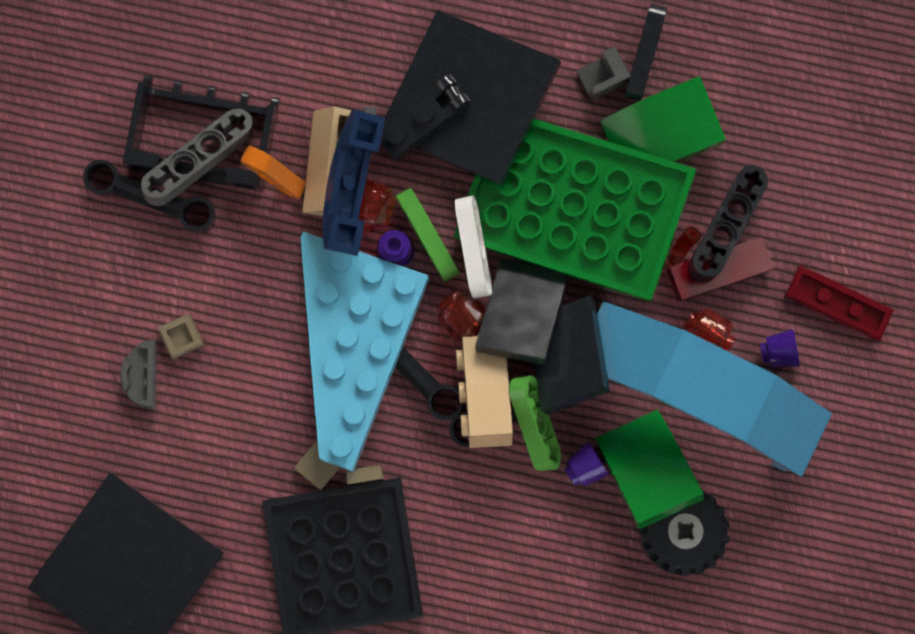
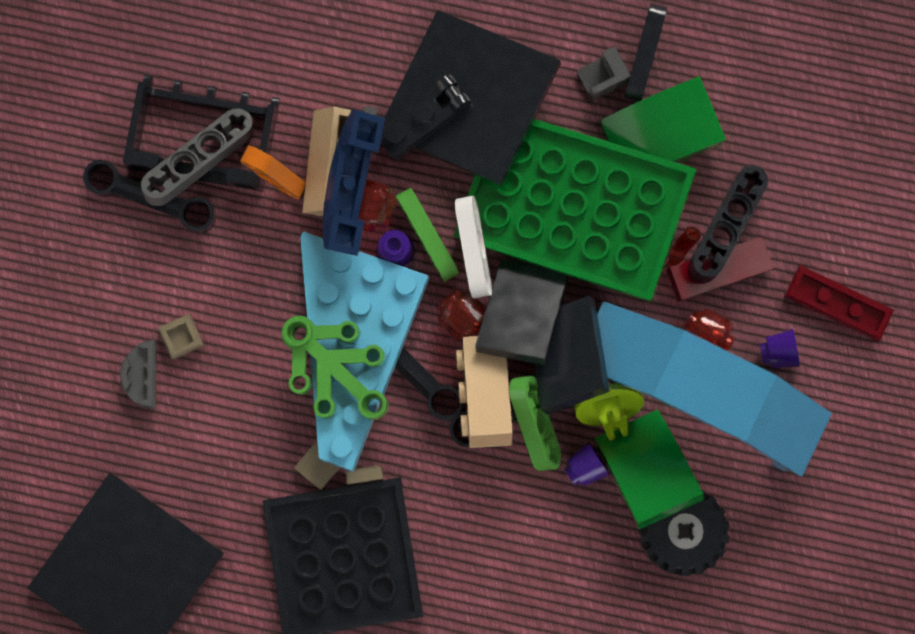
(330, 364): none -> bright green plant
(611, 409): none -> lime plate

